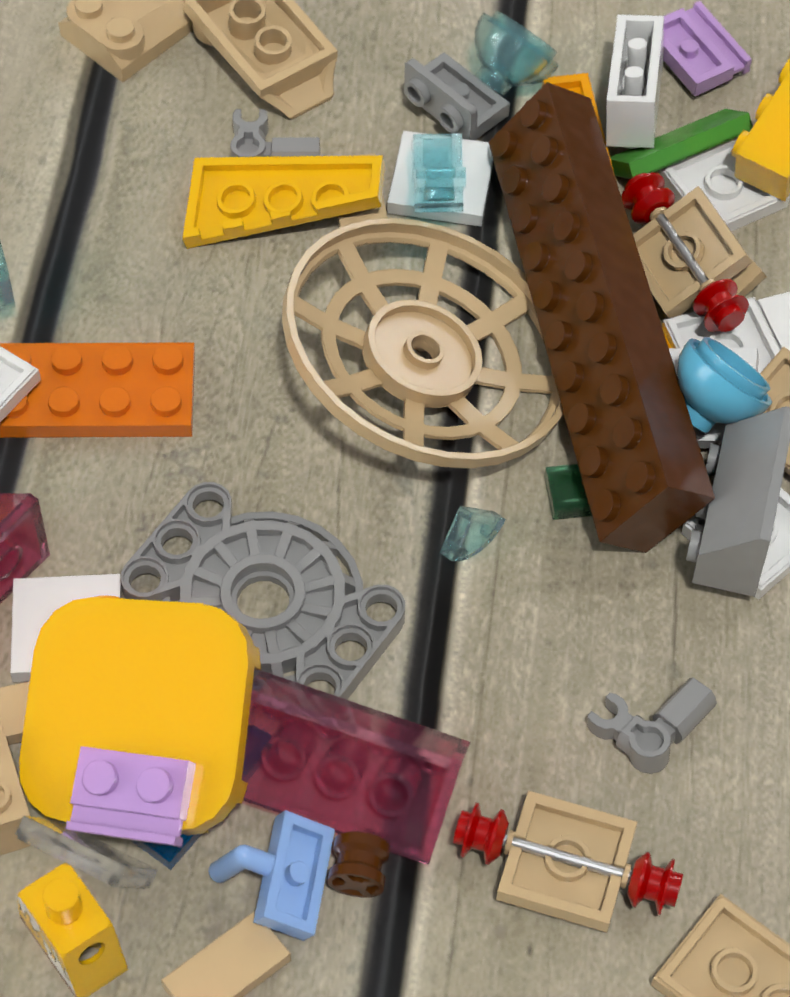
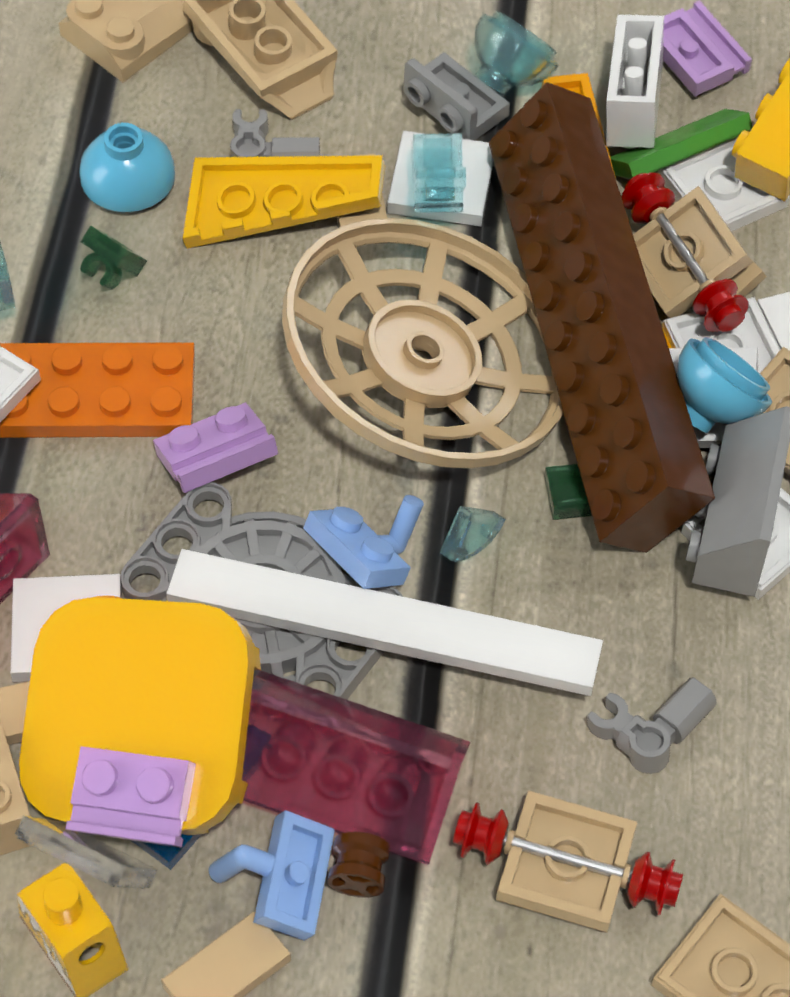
(111, 254): none -> clear green tile
(127, 169): none -> medium azure piece
(215, 447): none -> lavender plate
(361, 552): none -> light blue plate
(388, 622): none -> white tile

